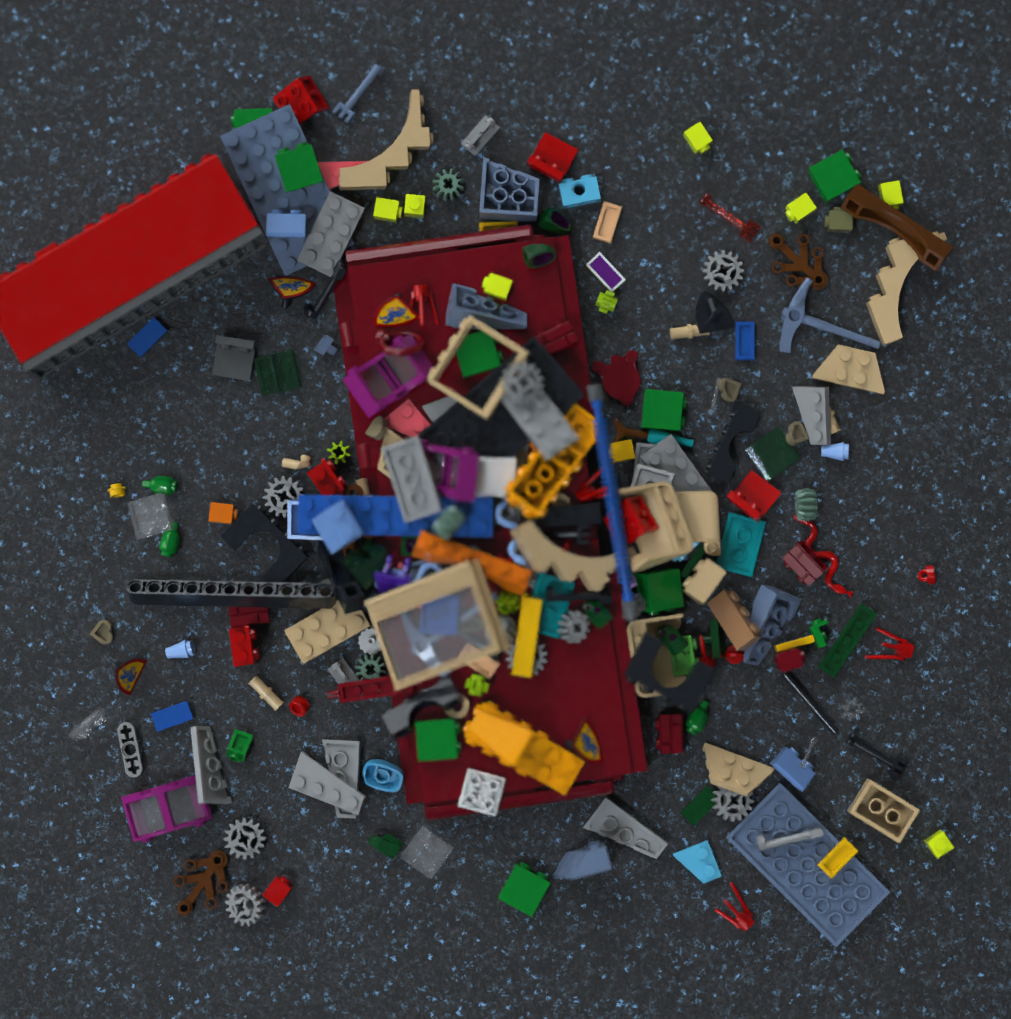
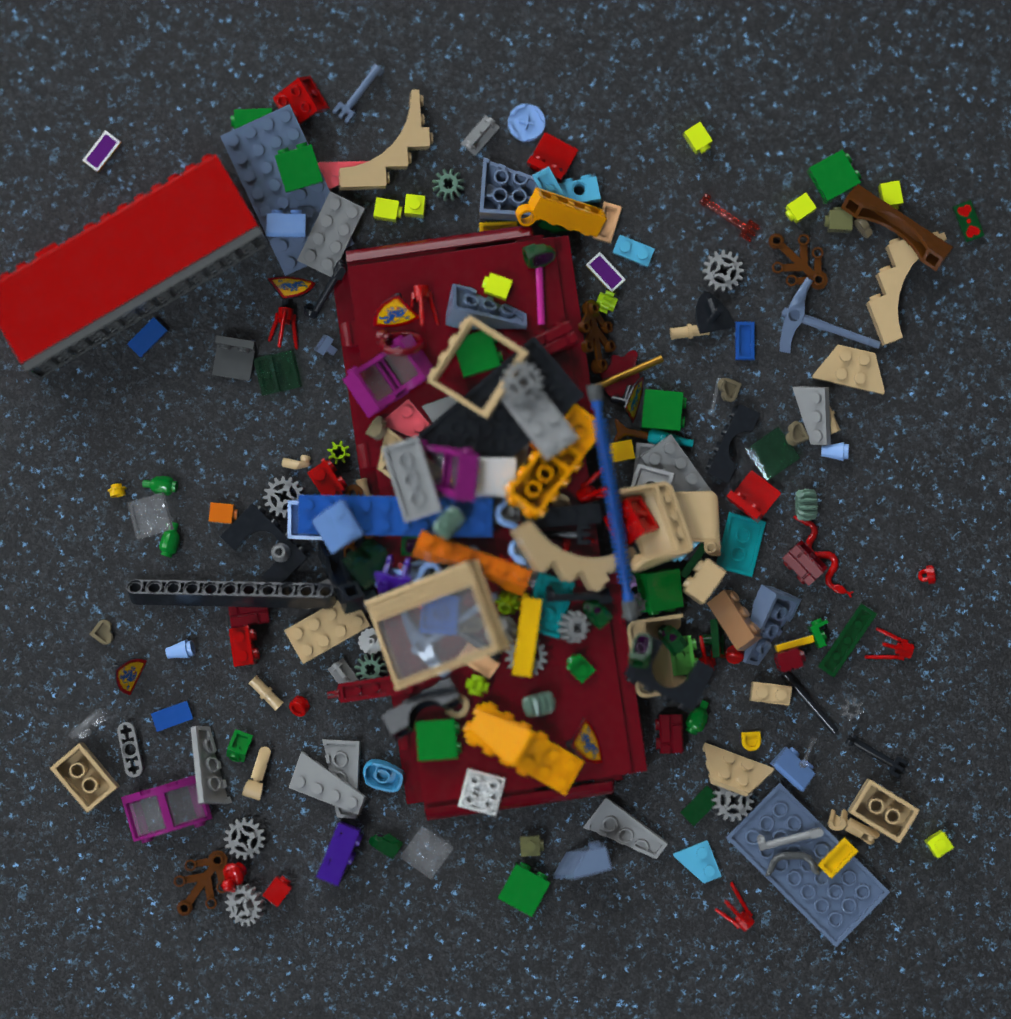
(84, 777): none -> tan brick
(101, 151): none -> dark purple tile
(234, 876): none -> red animal
(254, 787): none -> tan piece
(284, 317): none -> red plant
(285, 555): none -> light grey cone
(340, 852): none -> dark purple piece
(526, 122): none -> light blue tile
(531, 845): none -> olive brick
(539, 704): none -> sand green gear
(540, 296): none -> dark pink bar
(546, 180): none -> medium azure plate
(563, 212): none -> light orange hinge
(579, 667): none -> green bracket
(590, 311): none -> reddish brown plant
(631, 371): none -> pearl gold bar
(631, 398): none -> shield
(633, 251): none -> medium azure plate
(641, 651): none -> rock
(751, 740): none -> yellow tile
(770, 693): none -> tan brick
(791, 856): none -> dark grey animal
(853, 826): none -> tan piece
(863, 227): none -> dark tan tile
(968, 221): none -> dark green tile

